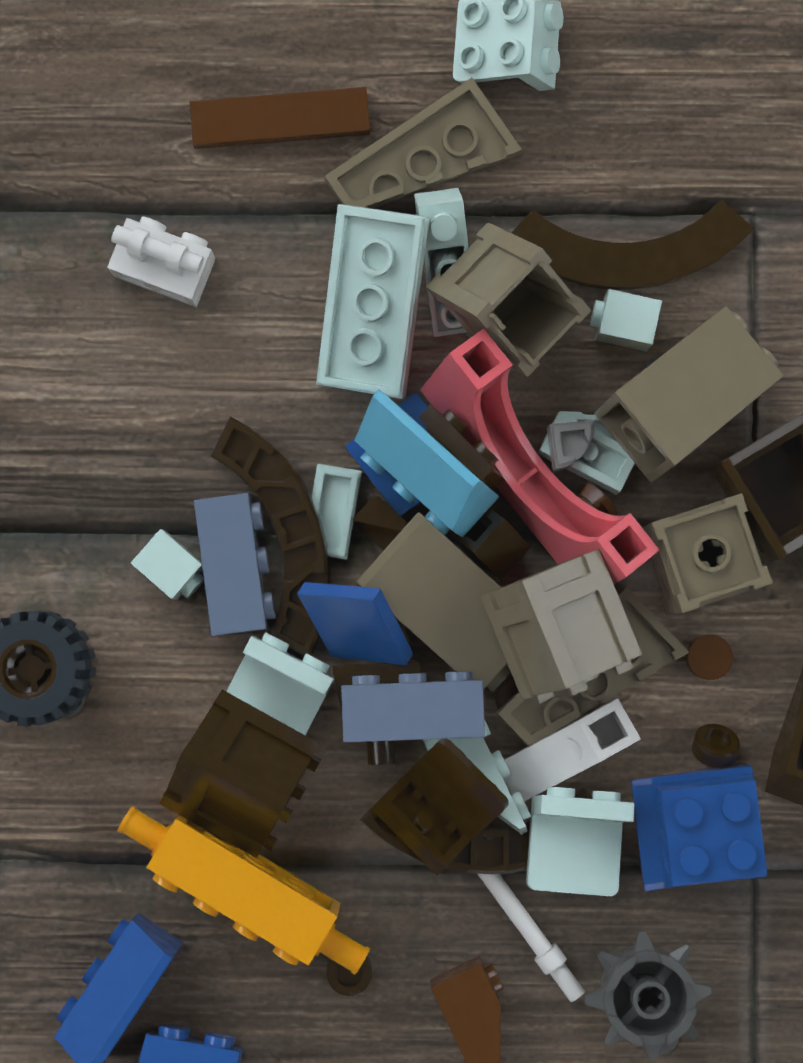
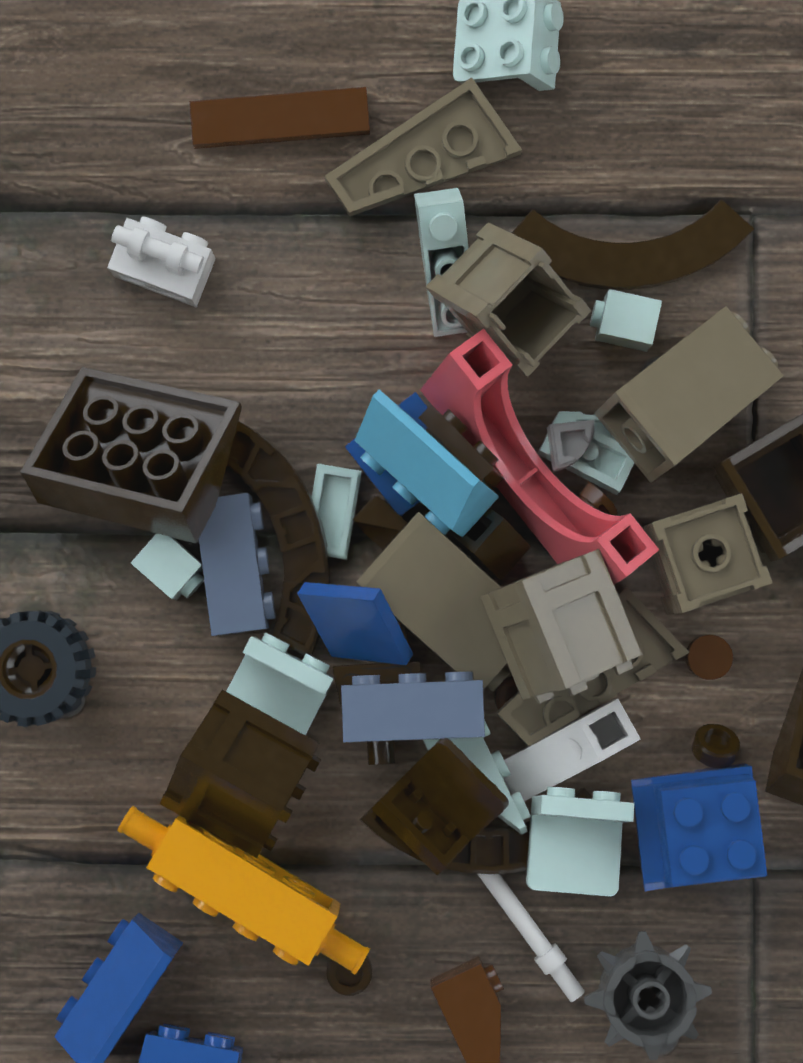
(134, 454): none -> dark brown slope
(372, 300): light aqua tile -> none

